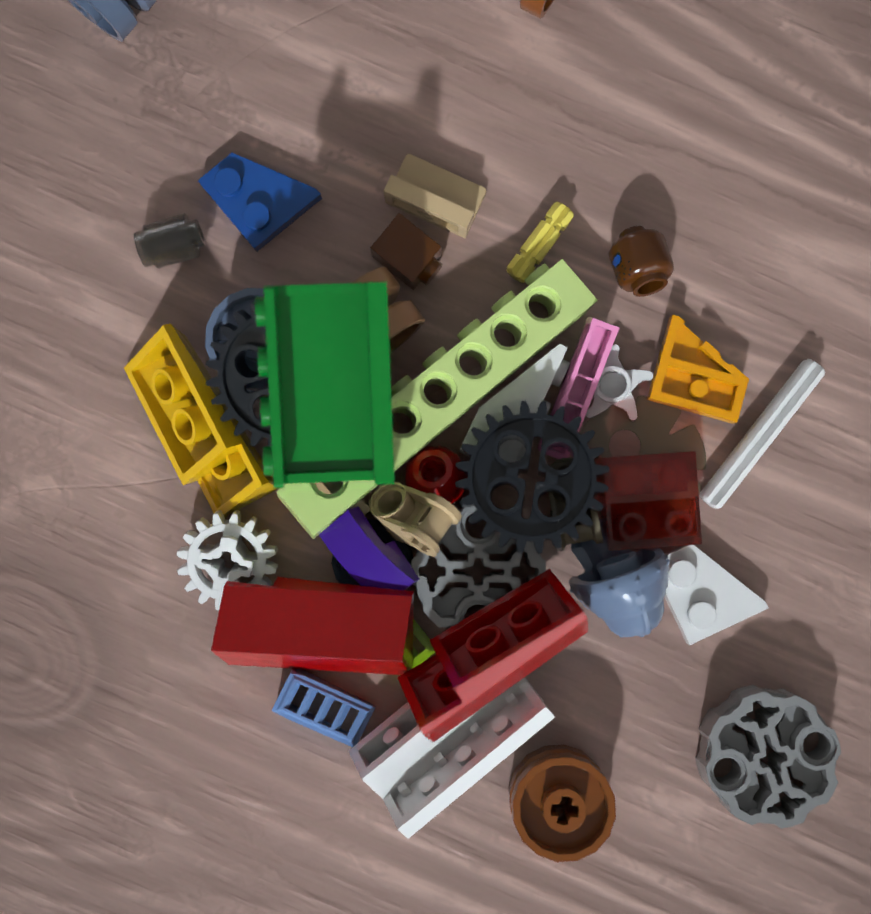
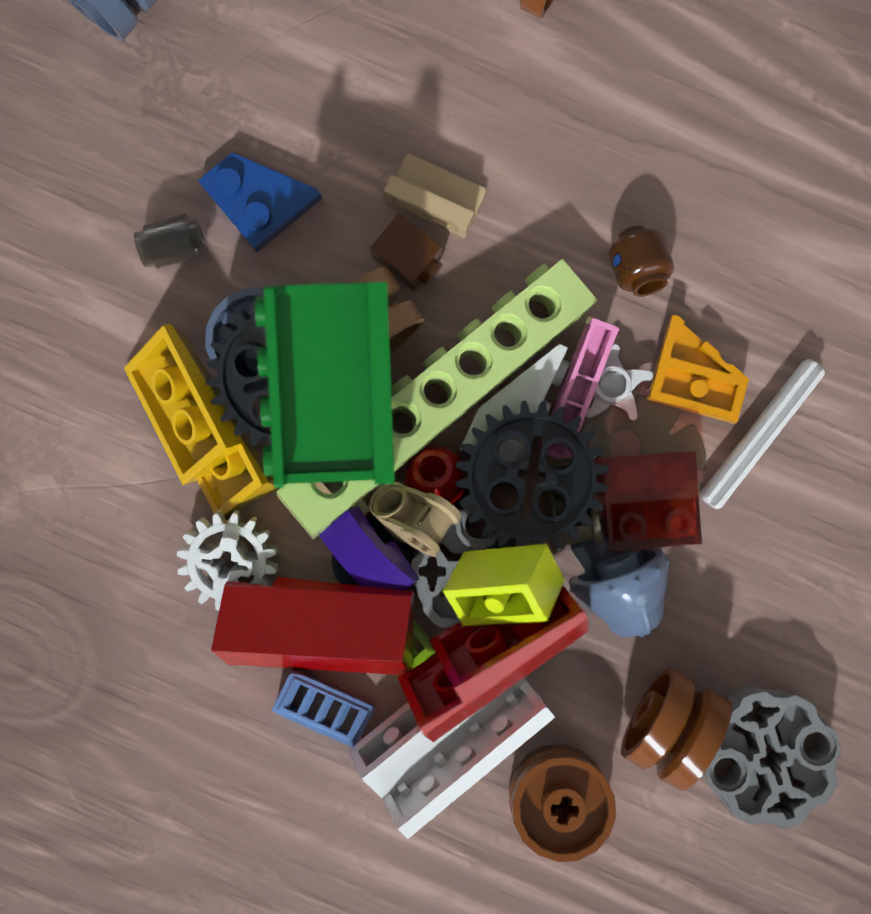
(504, 585): none -> neon yellow brick
(540, 242): light yellow axle -> none
(676, 729): none -> dark orange wheel
(706, 595): white wing -> none

